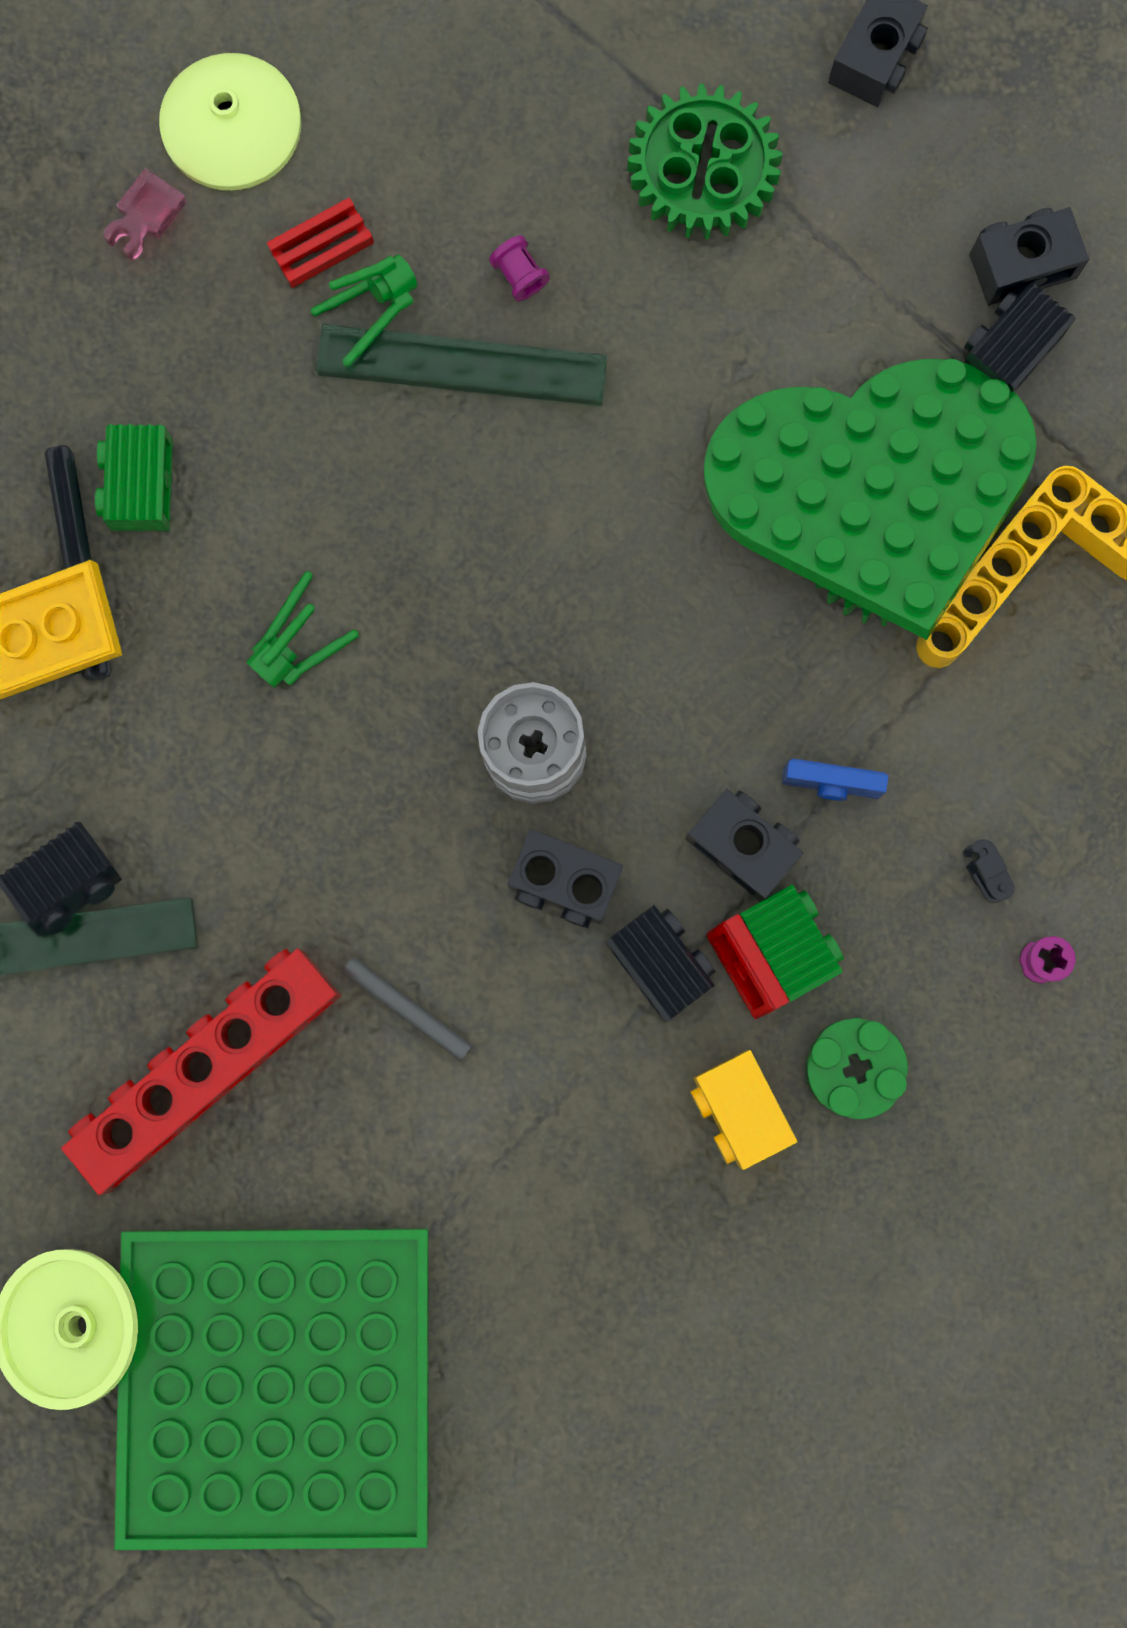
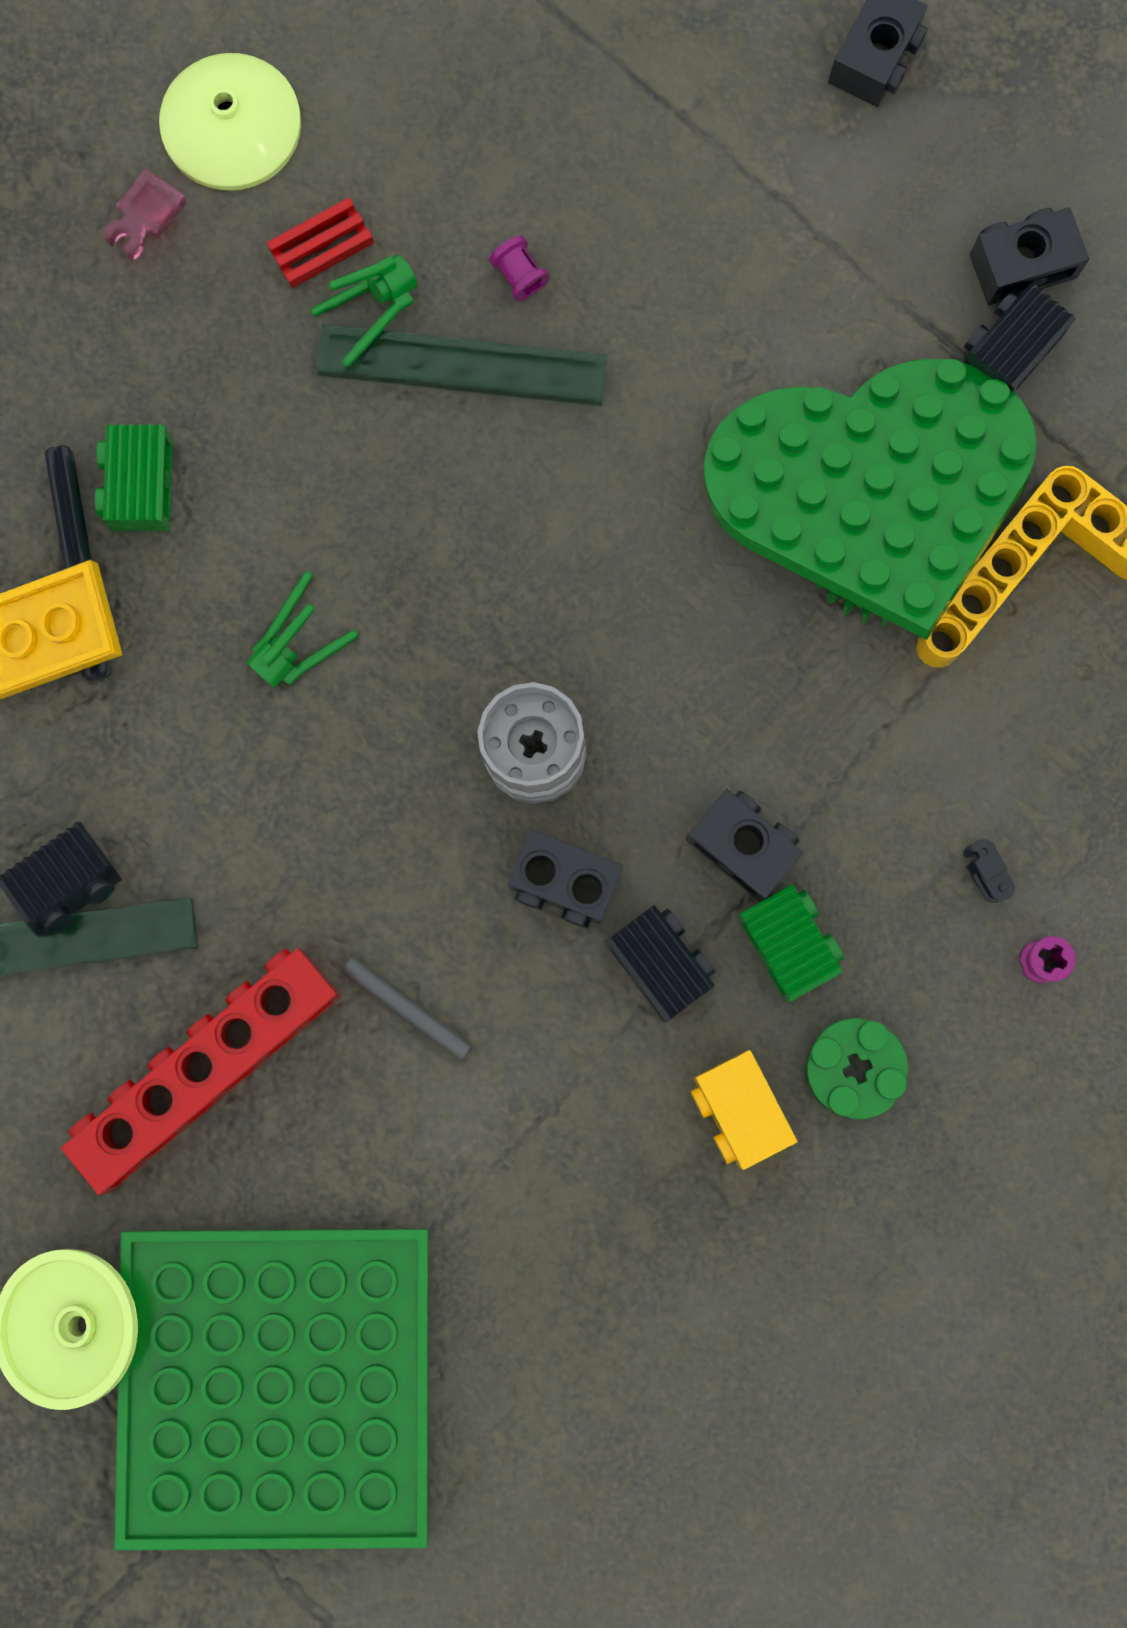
(662, 152): green gear -> none
(747, 967): red tile -> none
(834, 780): blue plate -> none

